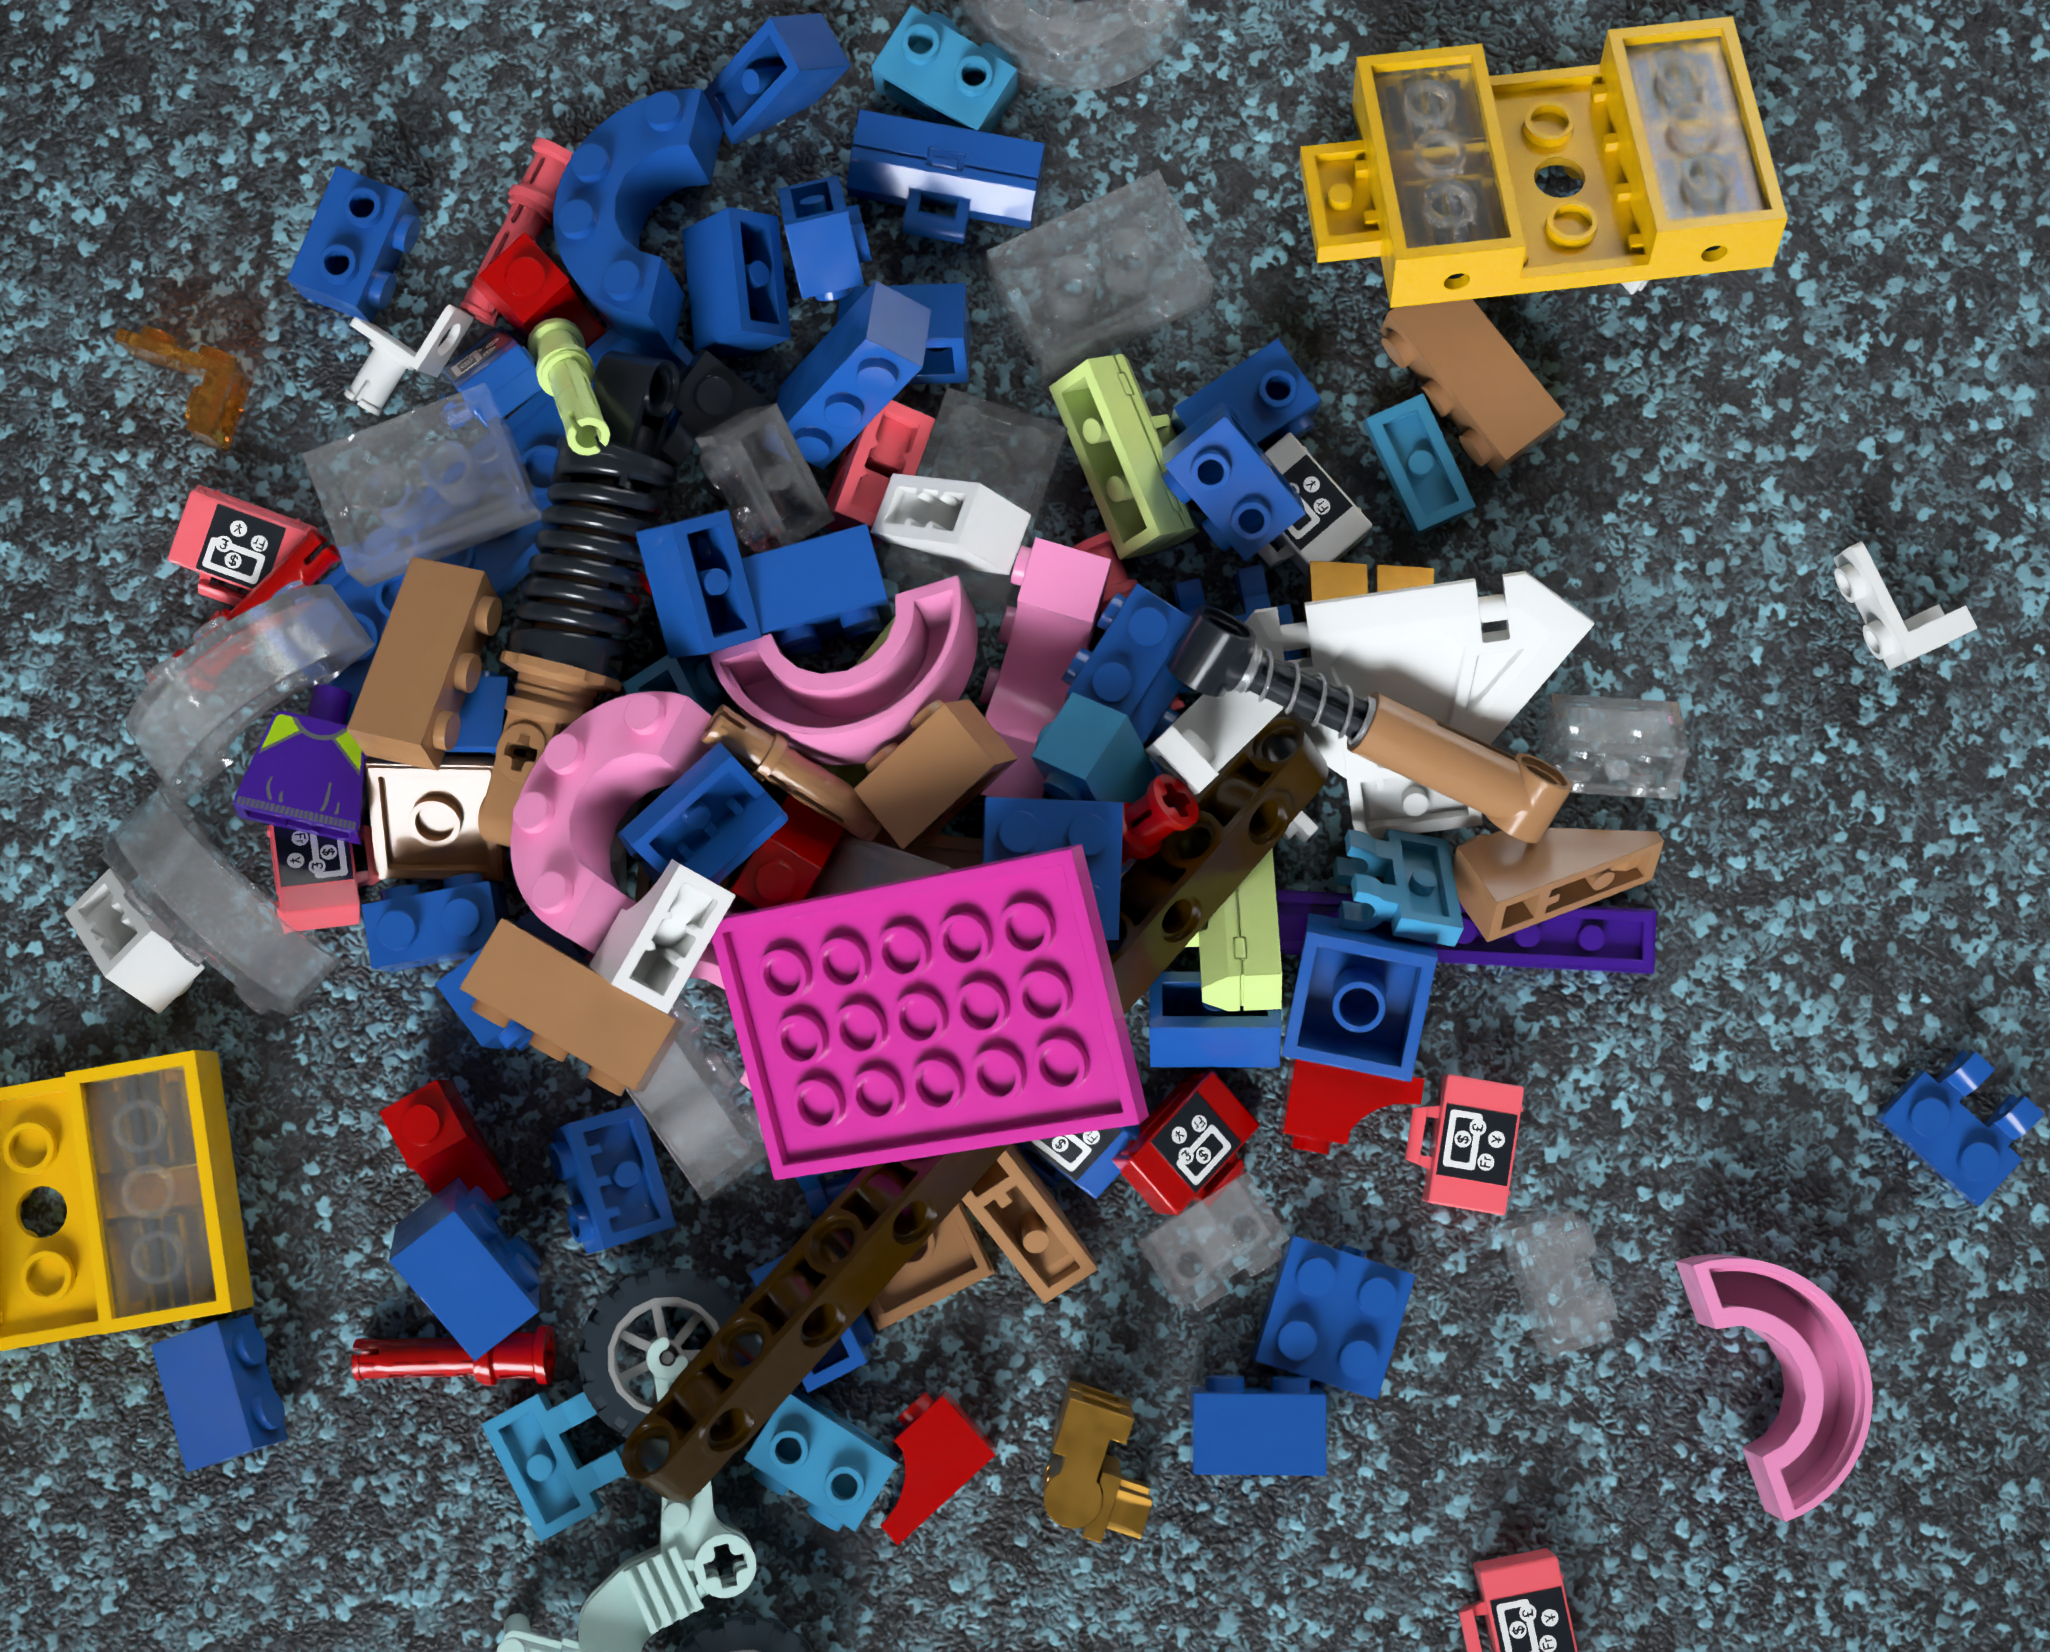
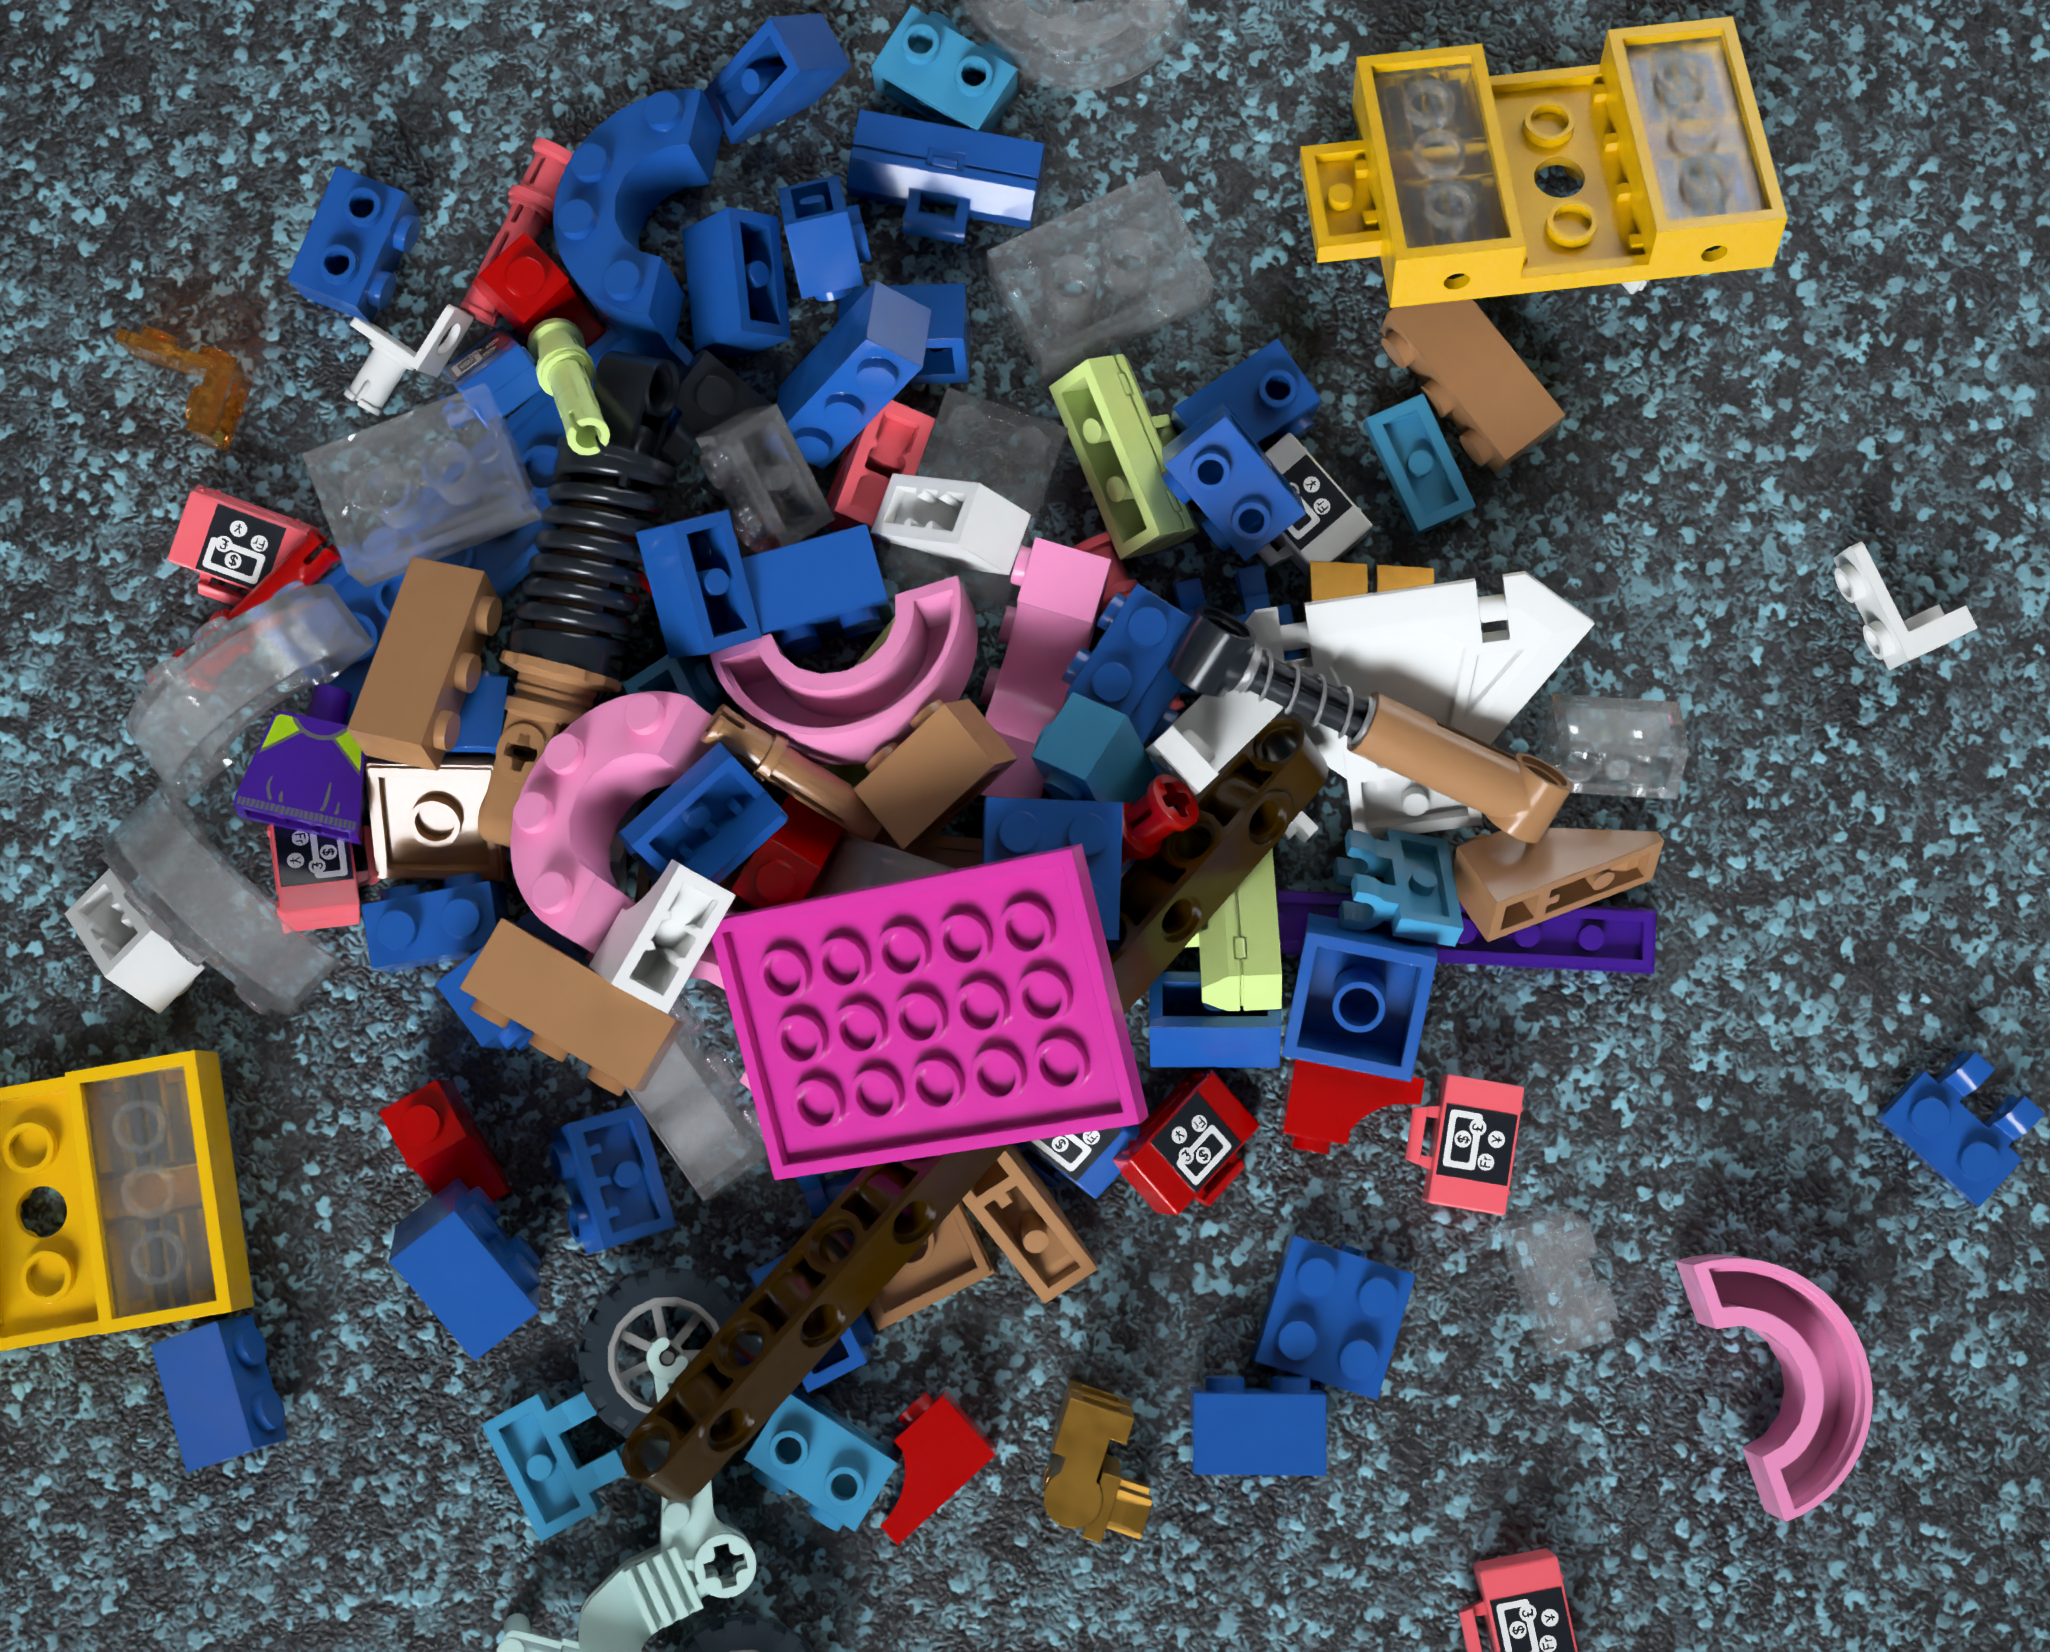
(512, 1358): red pin -> none
(1214, 1242): clear brick -> none

